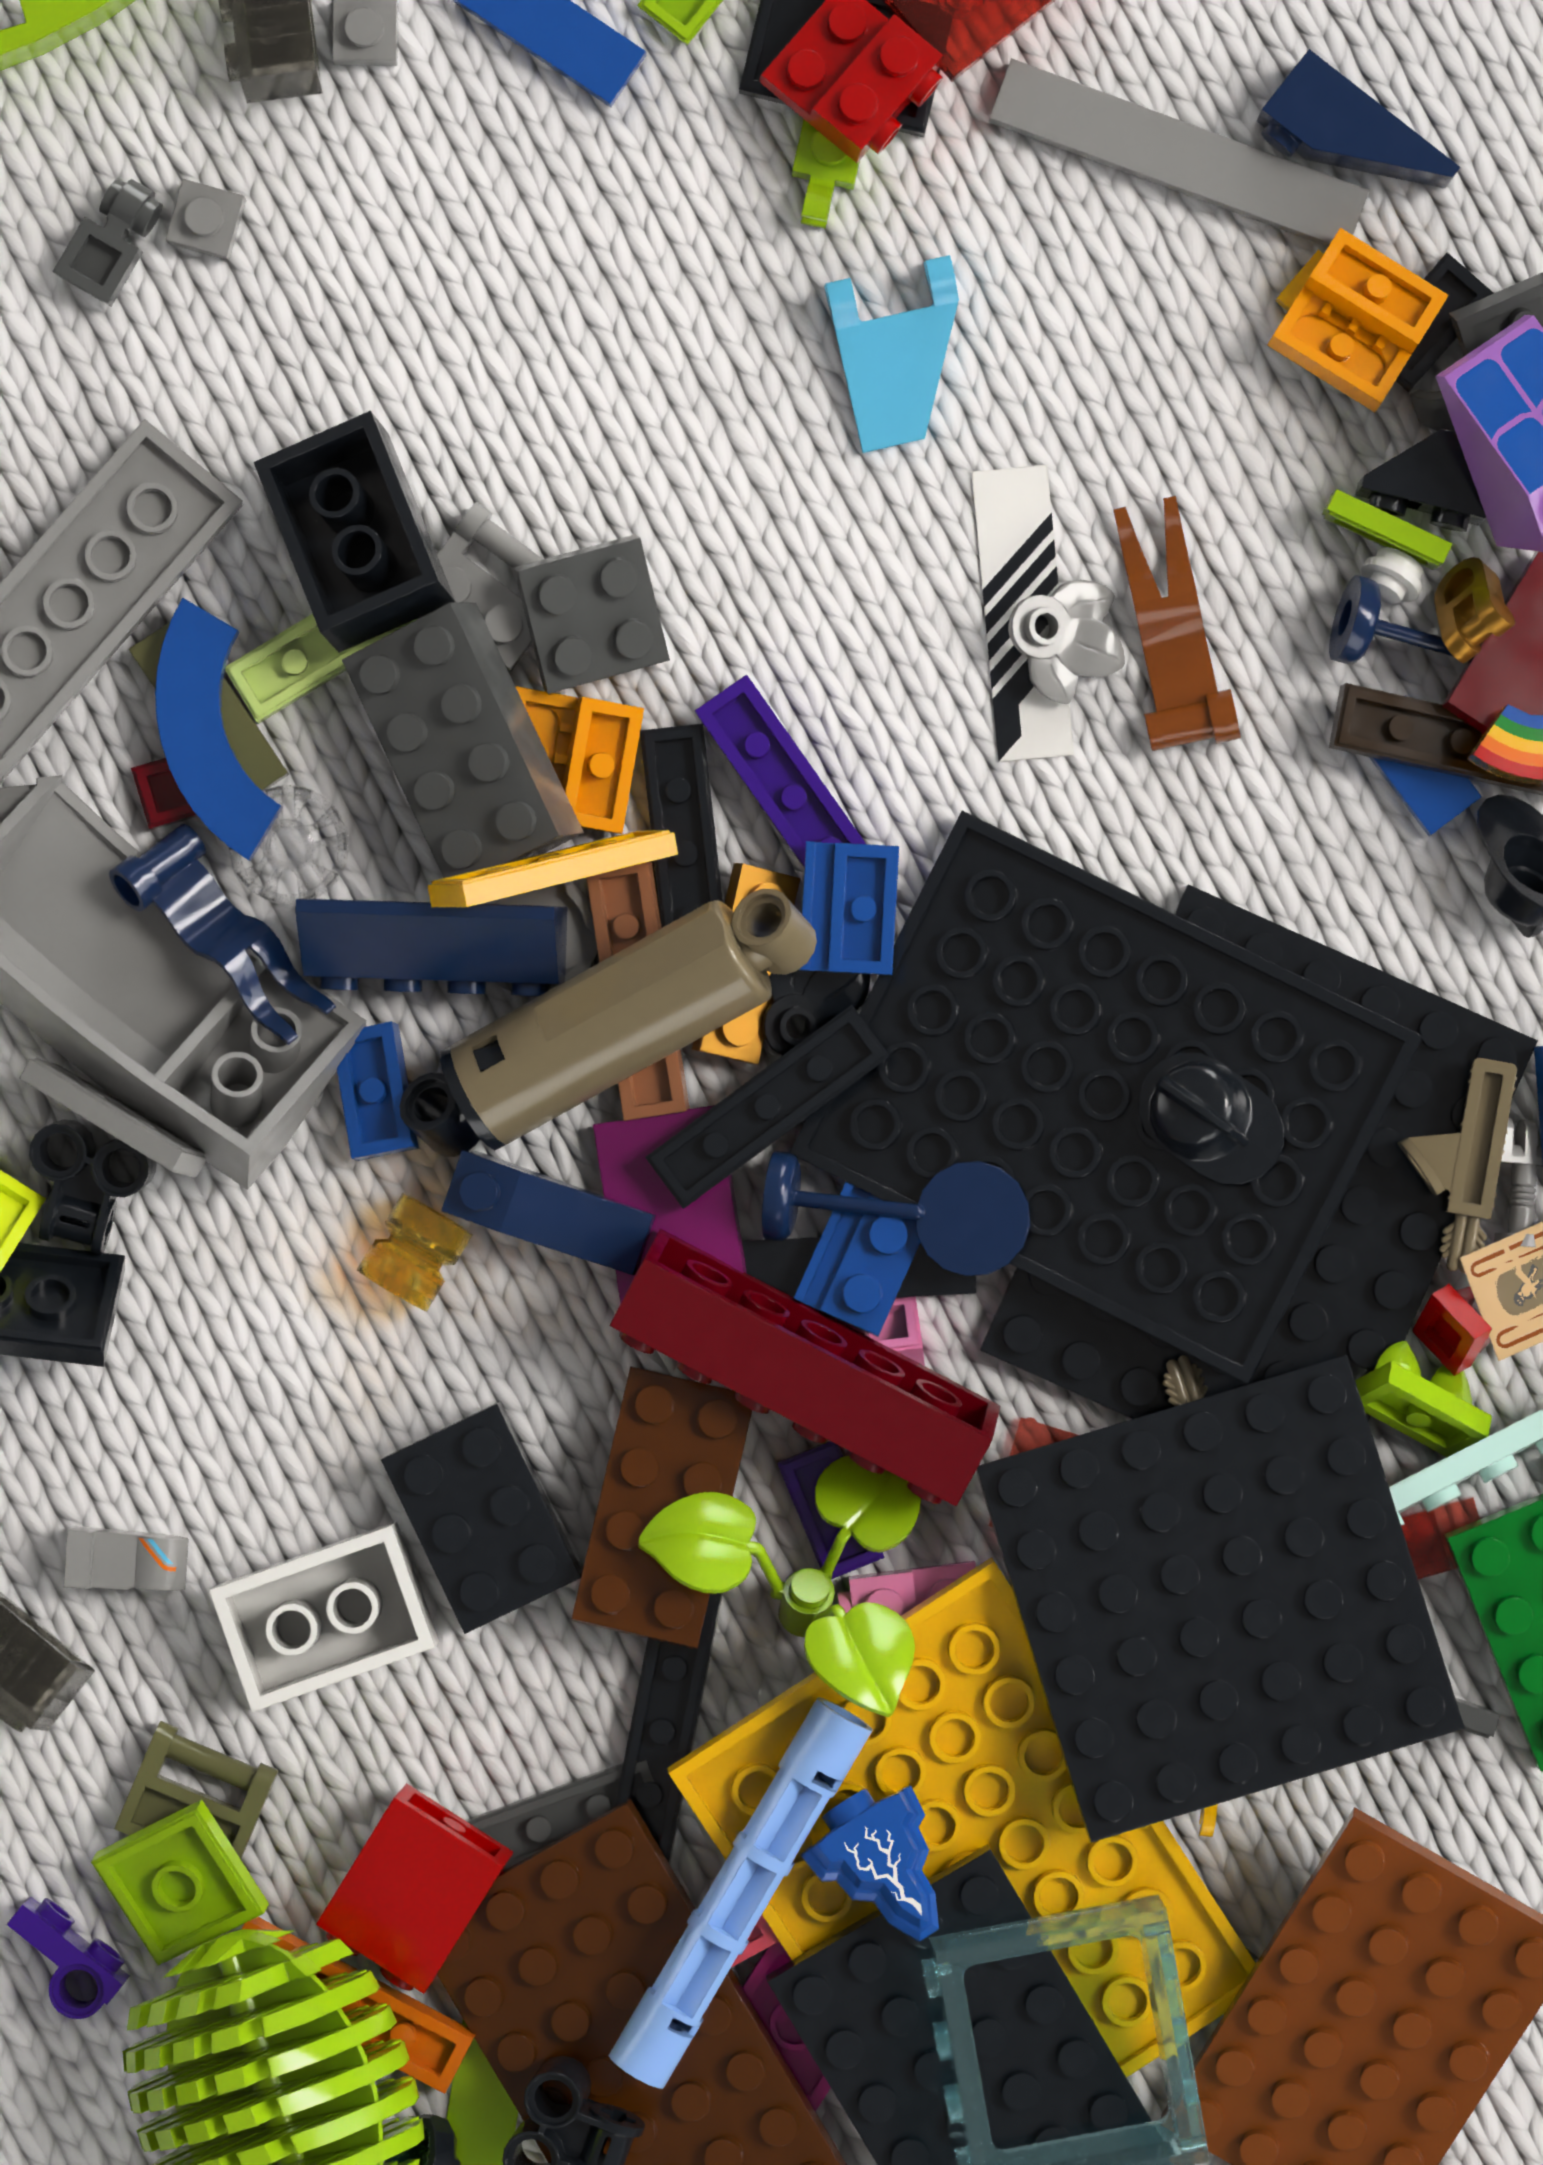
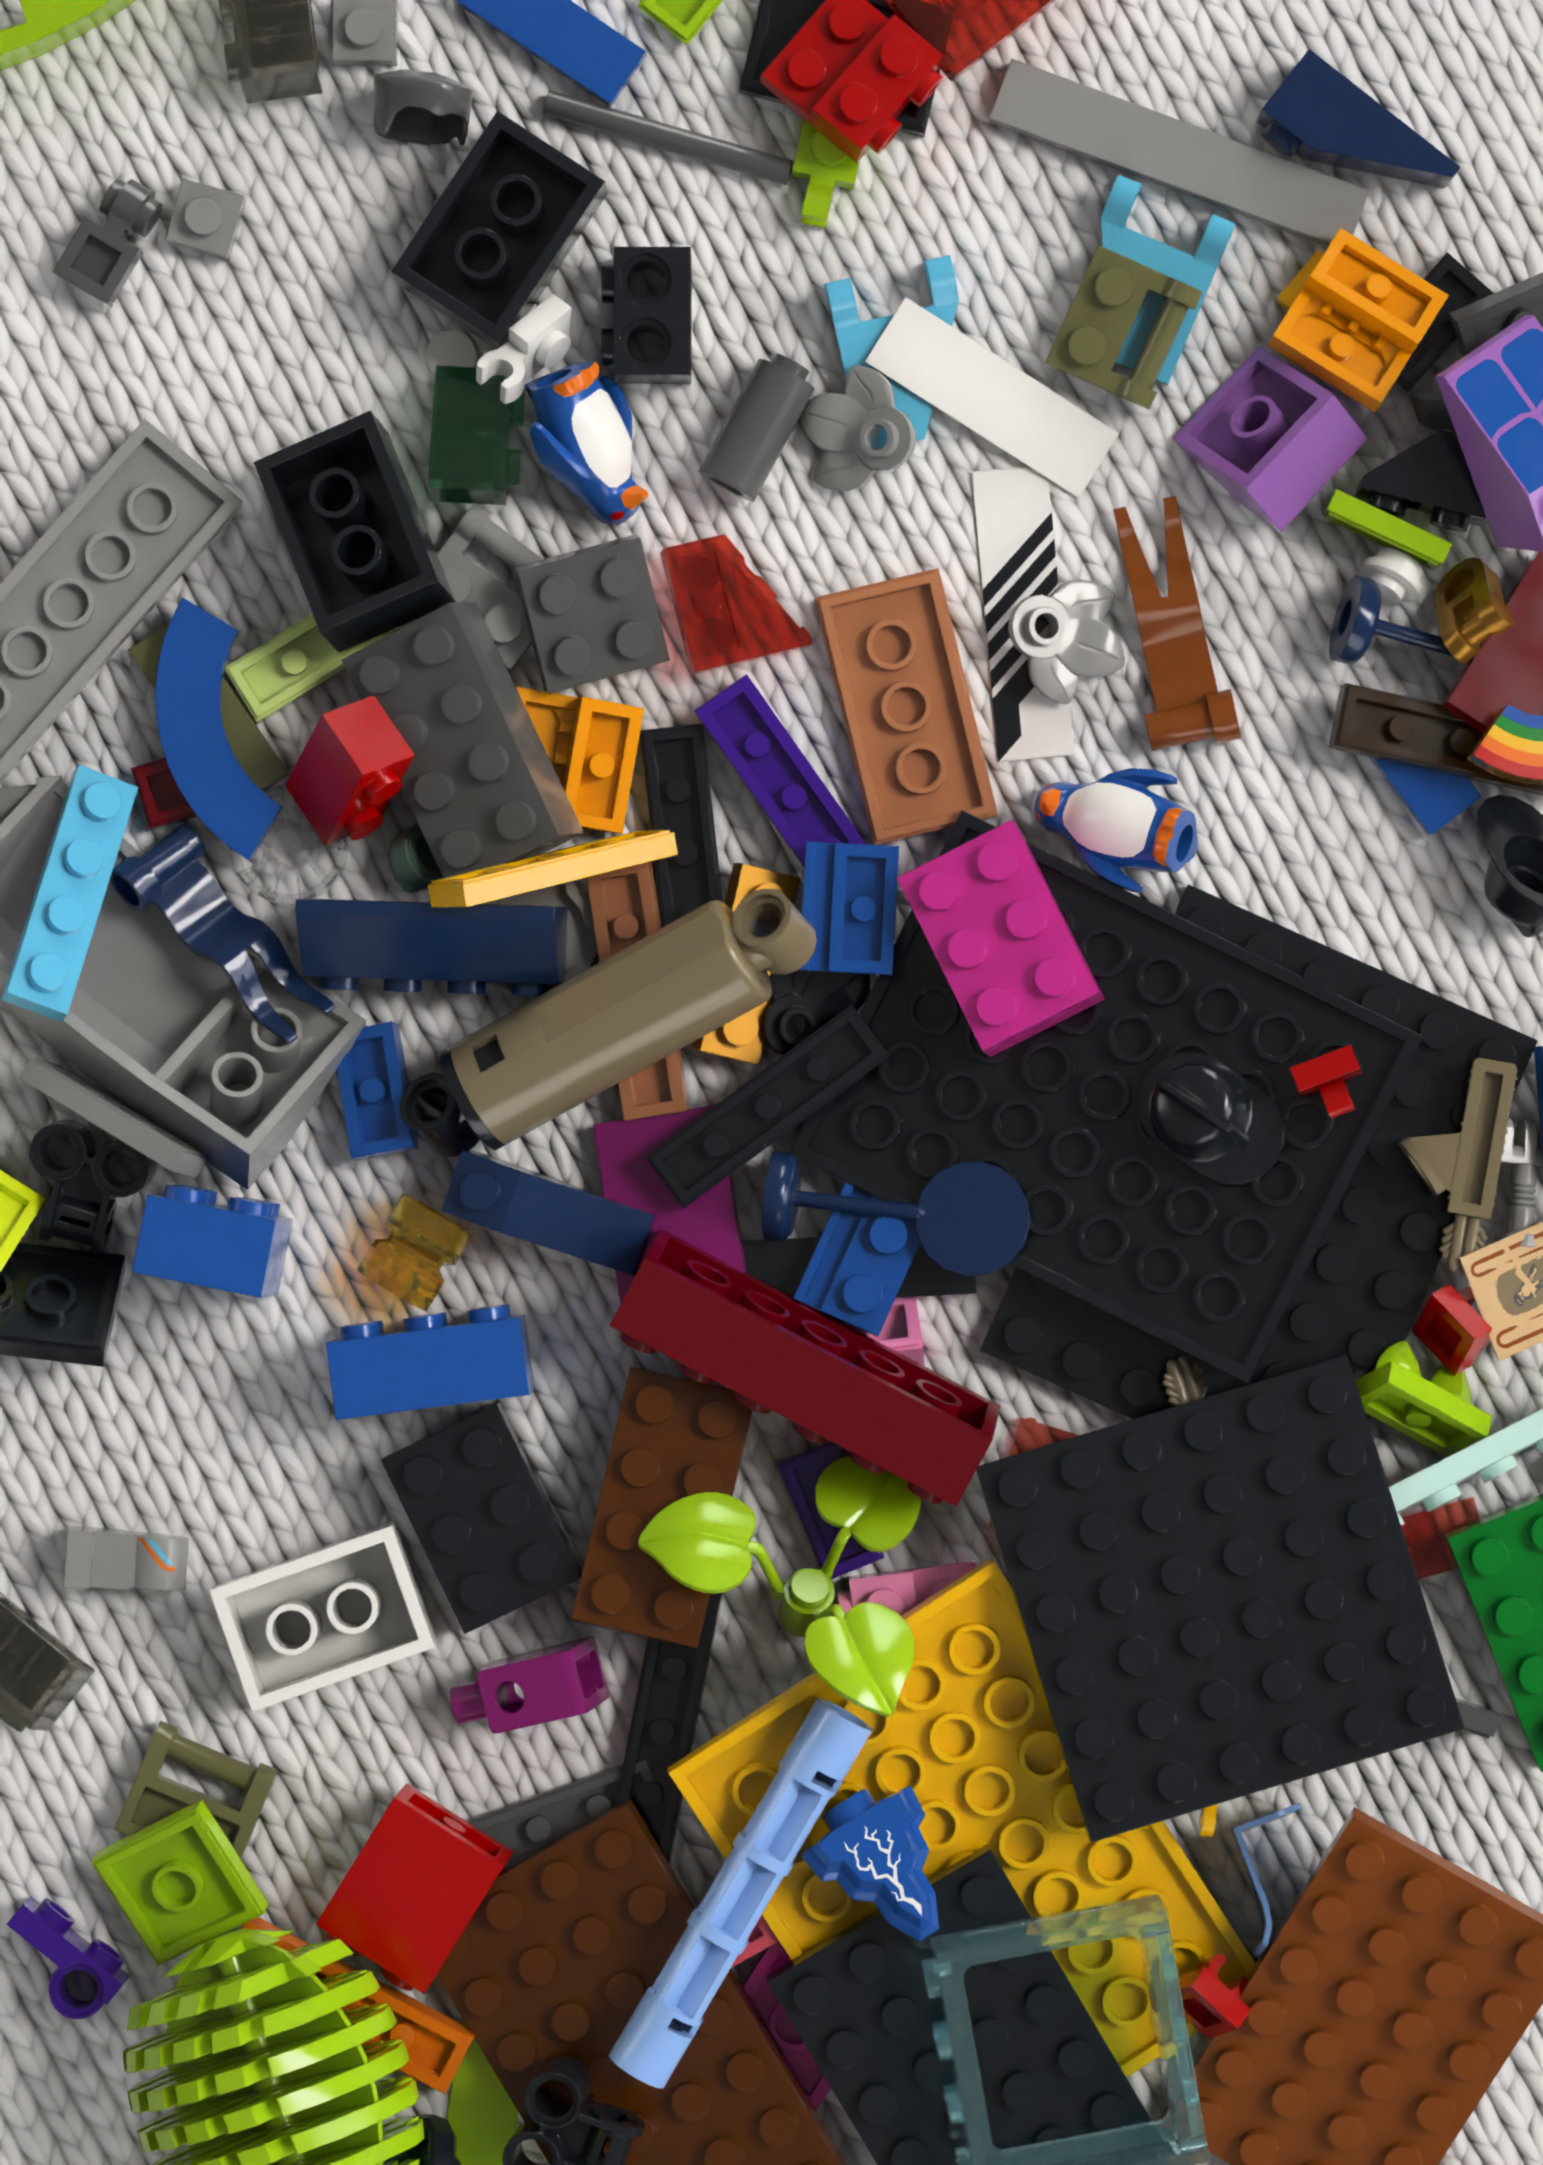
(69, 893): none -> medium azure plate
(213, 1244): none -> blue brick
(350, 771): none -> red brick
(412, 860): none -> sand green tile
(421, 107): none -> dark grey hair
(429, 1363): none -> blue brick
(450, 349): none -> white sticker
(473, 439): none -> clear green brick
(499, 231): none -> black brick
(533, 343): none -> white plate
(555, 1685): none -> magenta torso
(587, 439): none -> animal
(664, 315): none -> black brick
(667, 137): none -> dark grey bar
(725, 608): none -> clear red wing
(758, 427): none -> dark grey brick
(849, 427): none -> light grey plate
(905, 706): none -> nougat tile
(992, 397): none -> white sticker
(1000, 938): none -> dark pink brick
(1103, 317): none -> olive plate
(1120, 824): none -> animal
(1190, 269): none -> medium azure flag
(1209, 2003): none -> red tile
(1252, 1874): none -> medium blue piece
(1271, 437): none -> medium lavender slope
(1328, 1076): none -> red tile

